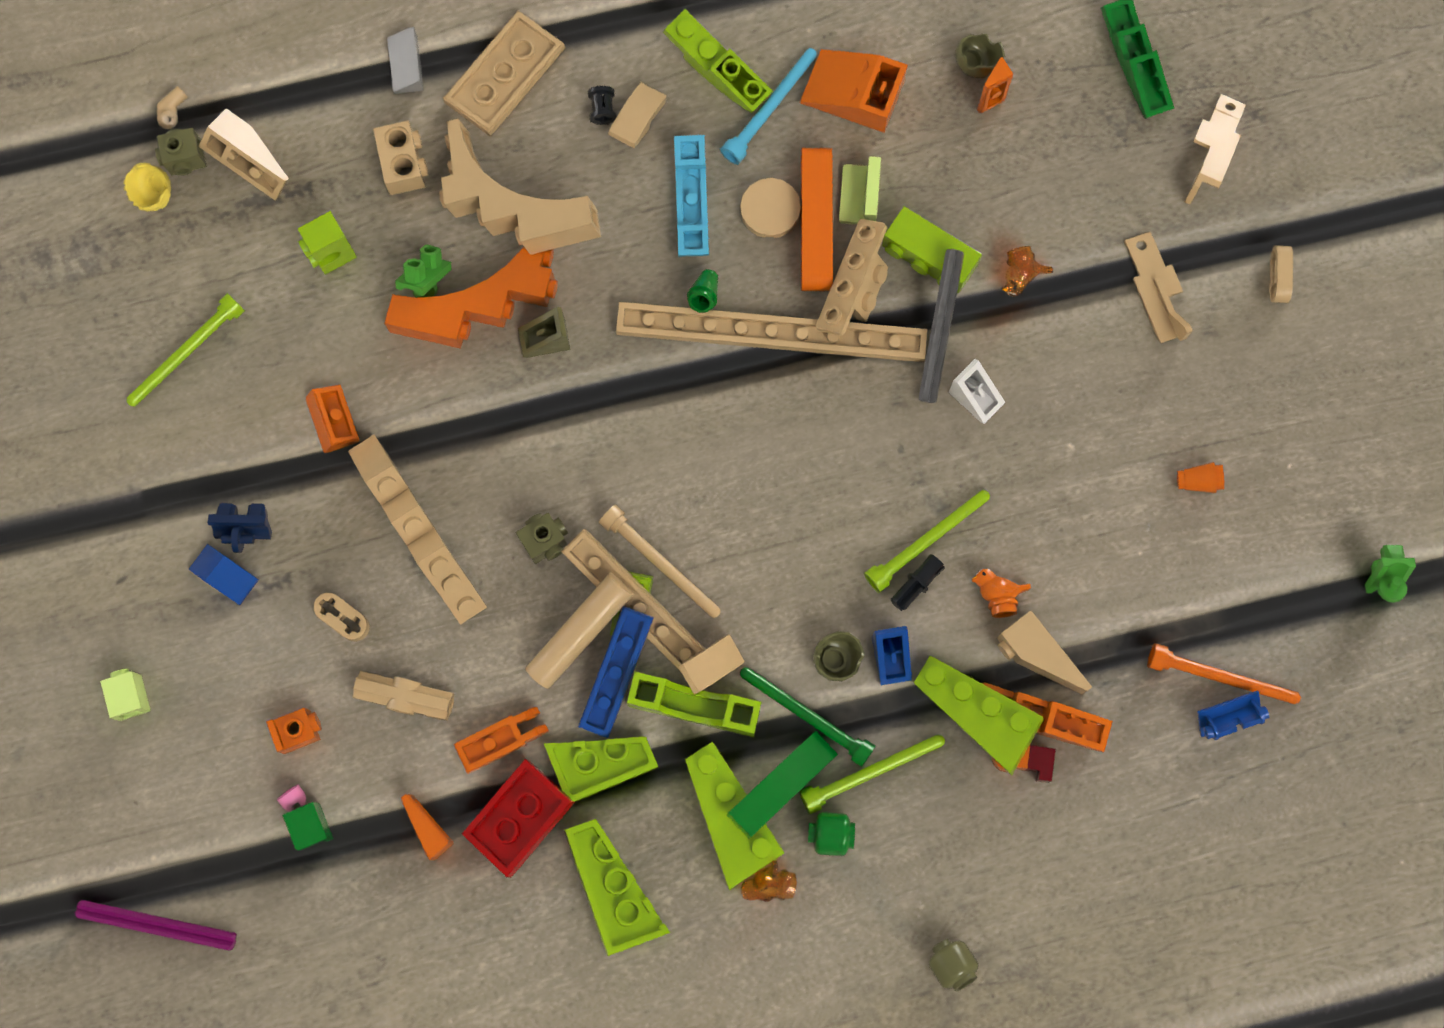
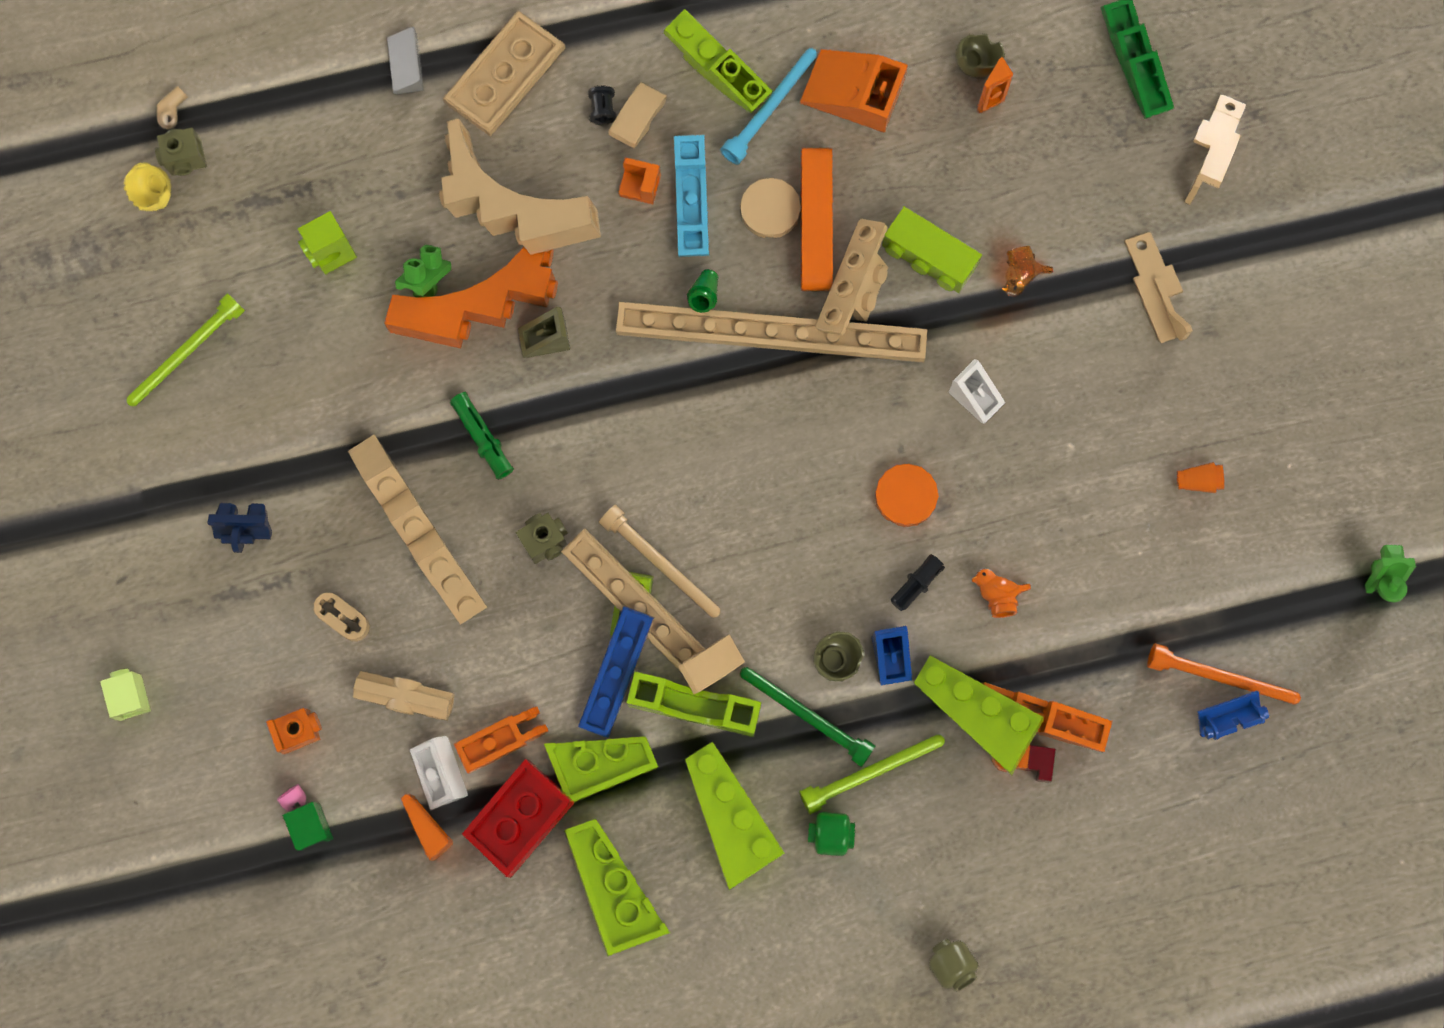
(156, 925): magenta axle -> none
(223, 574): blue slope -> none
(242, 151): tan slope -> none
(331, 418): orange slope -> none
(396, 158): tan brick -> none
(438, 772): none -> white slope
(487, 445): none -> green pin
(579, 631): tan brick -> none
(640, 180): none -> orange panel
(770, 884): clear orange animal -> none
(782, 784): green slope -> none
(860, 191): yellowish green panel -> none
(880, 575): lime piece -> none
(906, 495): none -> orange tile
(941, 325): flat silver axle -> none
(1037, 650): tan slope -> none
(1281, 274): tan beam -> none

